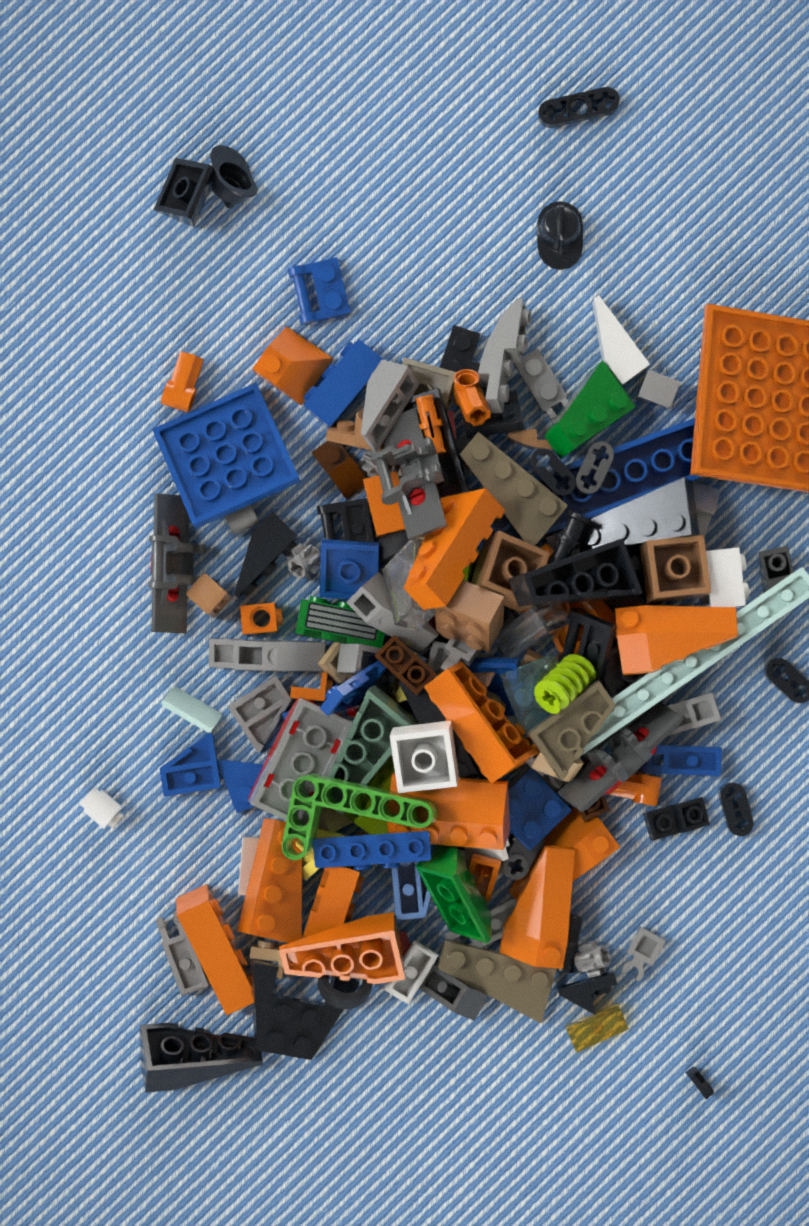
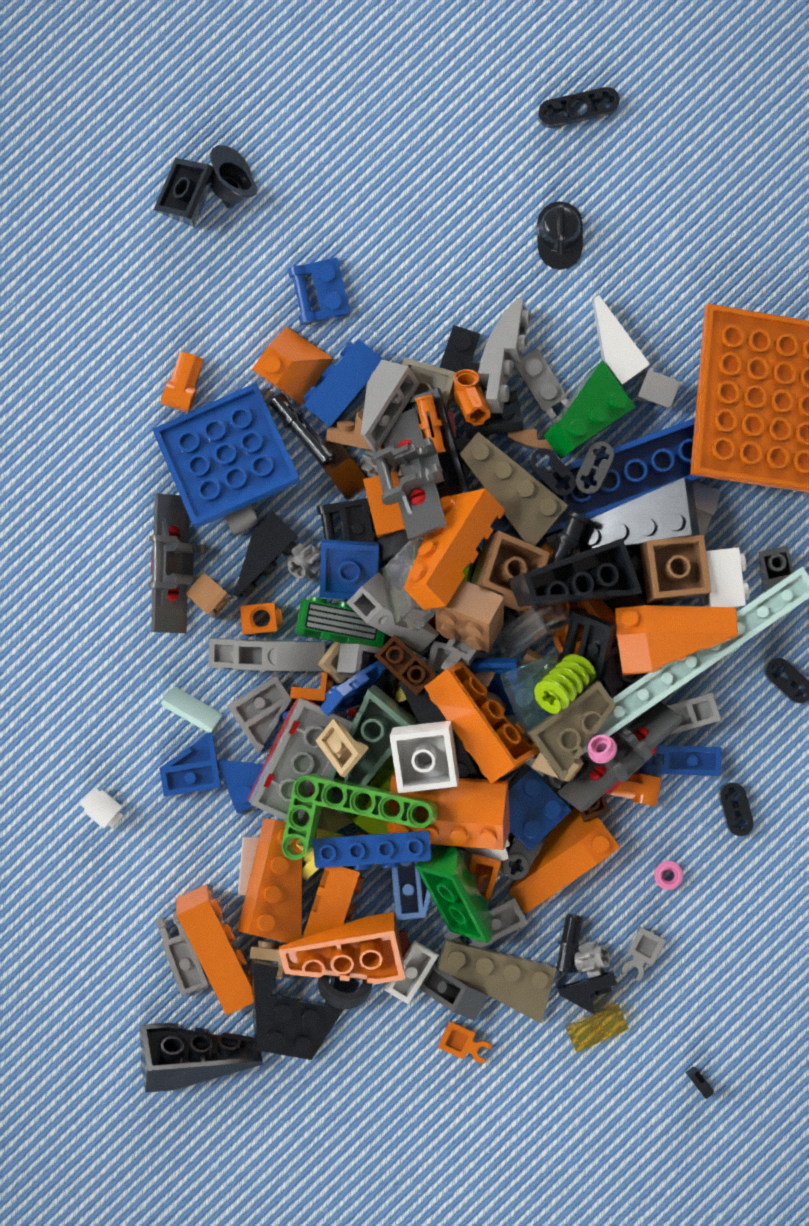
(295, 422): none -> black pin
(340, 747): none -> tan slope
(459, 1040): none -> orange plate
(540, 921): orange wedge -> none
(597, 744): none -> bright pink plate
(676, 818): black slope -> none
(677, 877): none -> bright pink plate

